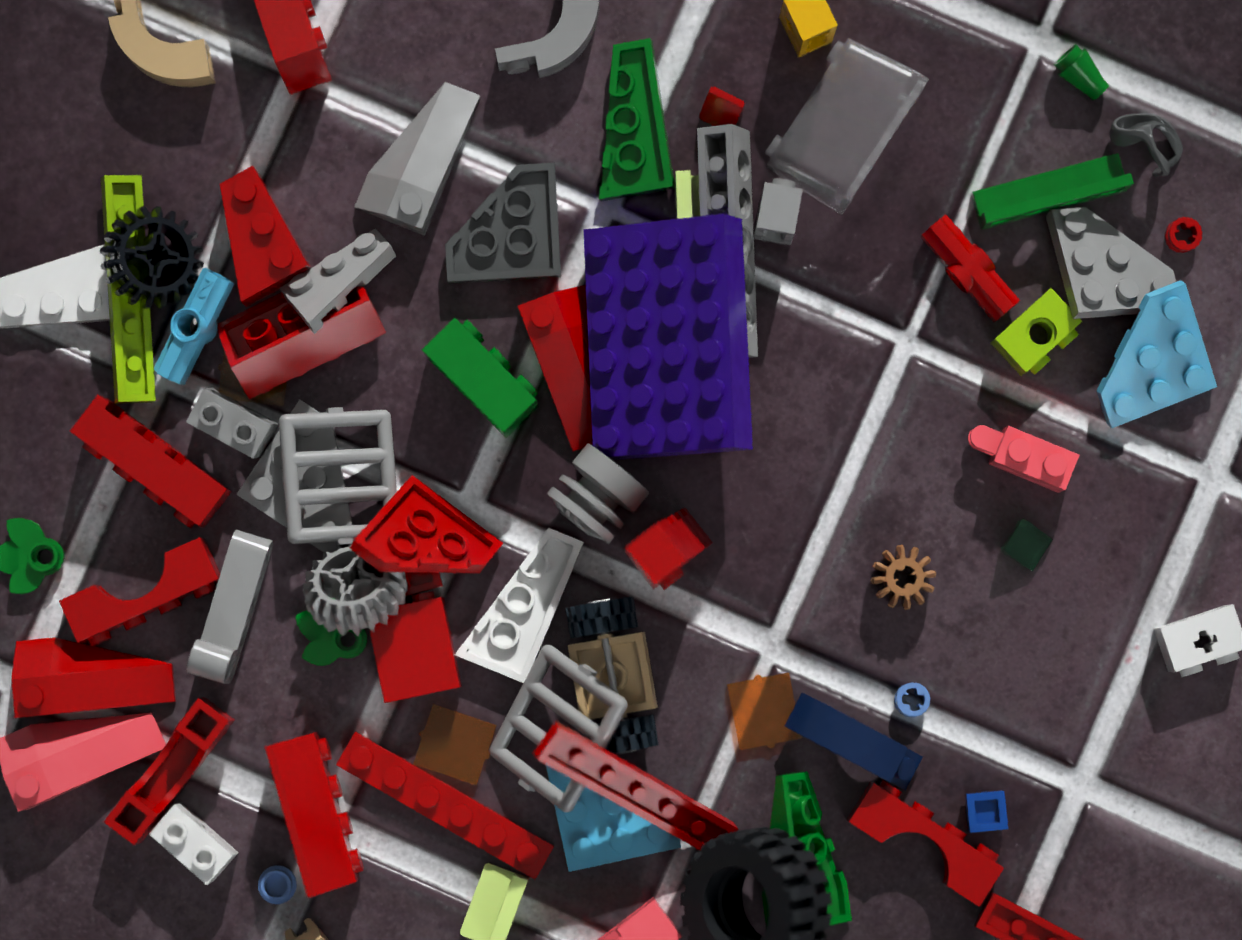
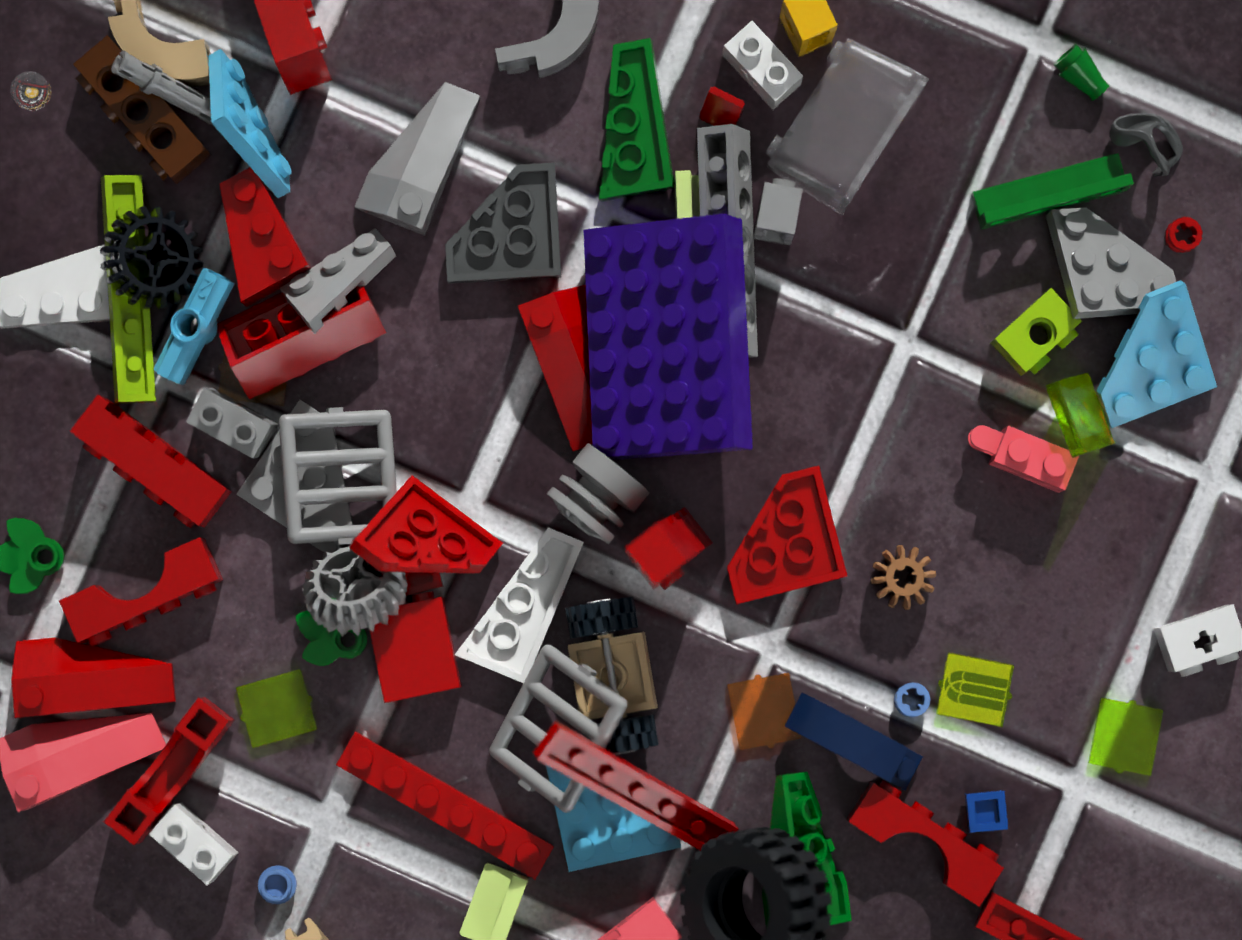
(30, 90): none -> clear tile
(154, 81): none -> light grey pin
(185, 150): none -> reddish brown brick
(231, 609): light grey beam -> none
(244, 123): none -> medium azure plate
(276, 708): none -> clear neon green piece
(313, 813): red slope -> none
(454, 744): clear orange piece -> none
(482, 376): green brick -> none
(762, 65): none -> white brick
(789, 541): none -> red plate
(970, 268): red piece -> none
(975, 689): none -> clear neon green piece
(1026, 544): clear green slope -> none
(1080, 414): none -> clear neon green tile
(1125, 736): none -> clear neon green piece

